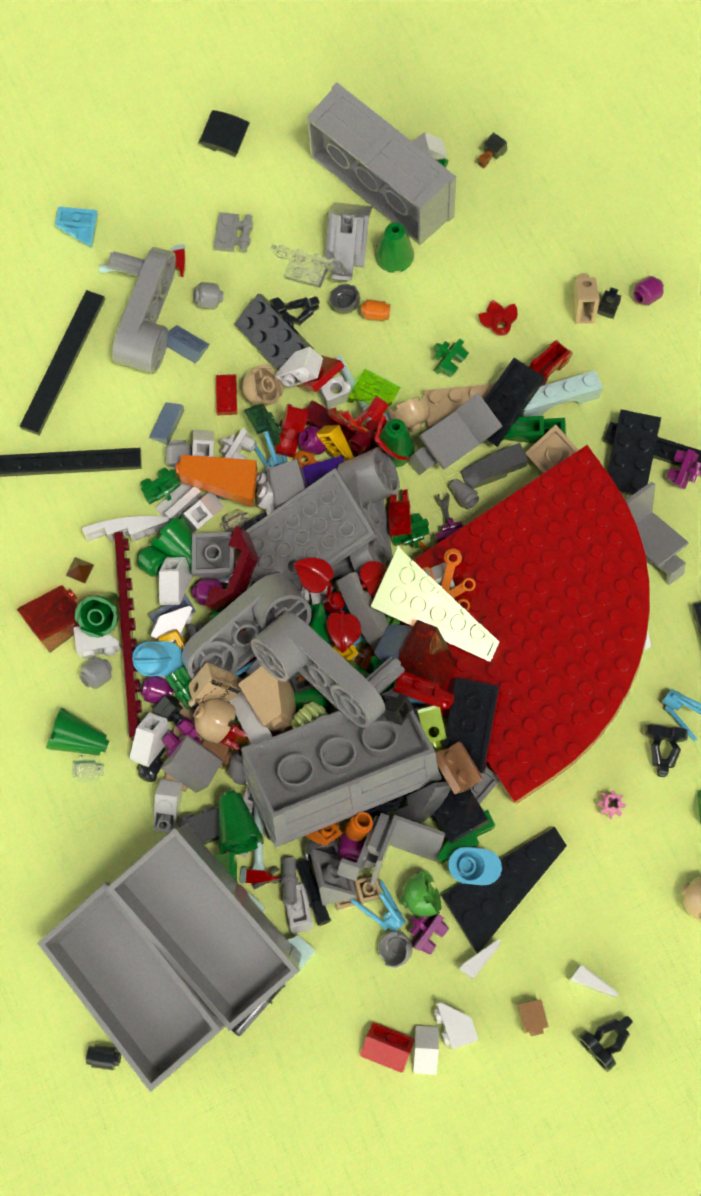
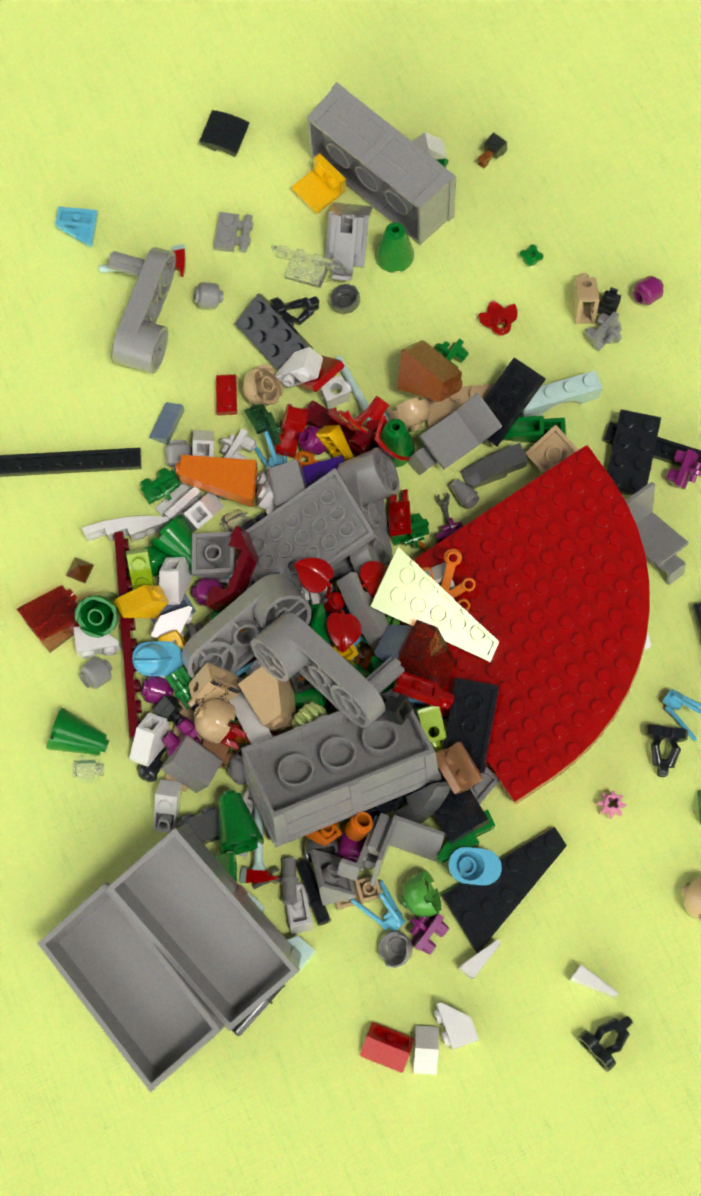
(62, 362): black tile -> none
(103, 1057): black brick -> none
(140, 568): none -> lime plate
(142, 602): none -> yellow slope
(186, 344): sand blue slope -> none
(321, 185): none -> yellow bracket
(371, 385): clear neon green wing -> none
(375, 310): orange brick -> none
(427, 373): none -> dark orange slope
(531, 260): none -> green plate
(533, 1017): medium nougat brick -> none
(551, 359): red piece -> none
(607, 332): none -> light grey hips

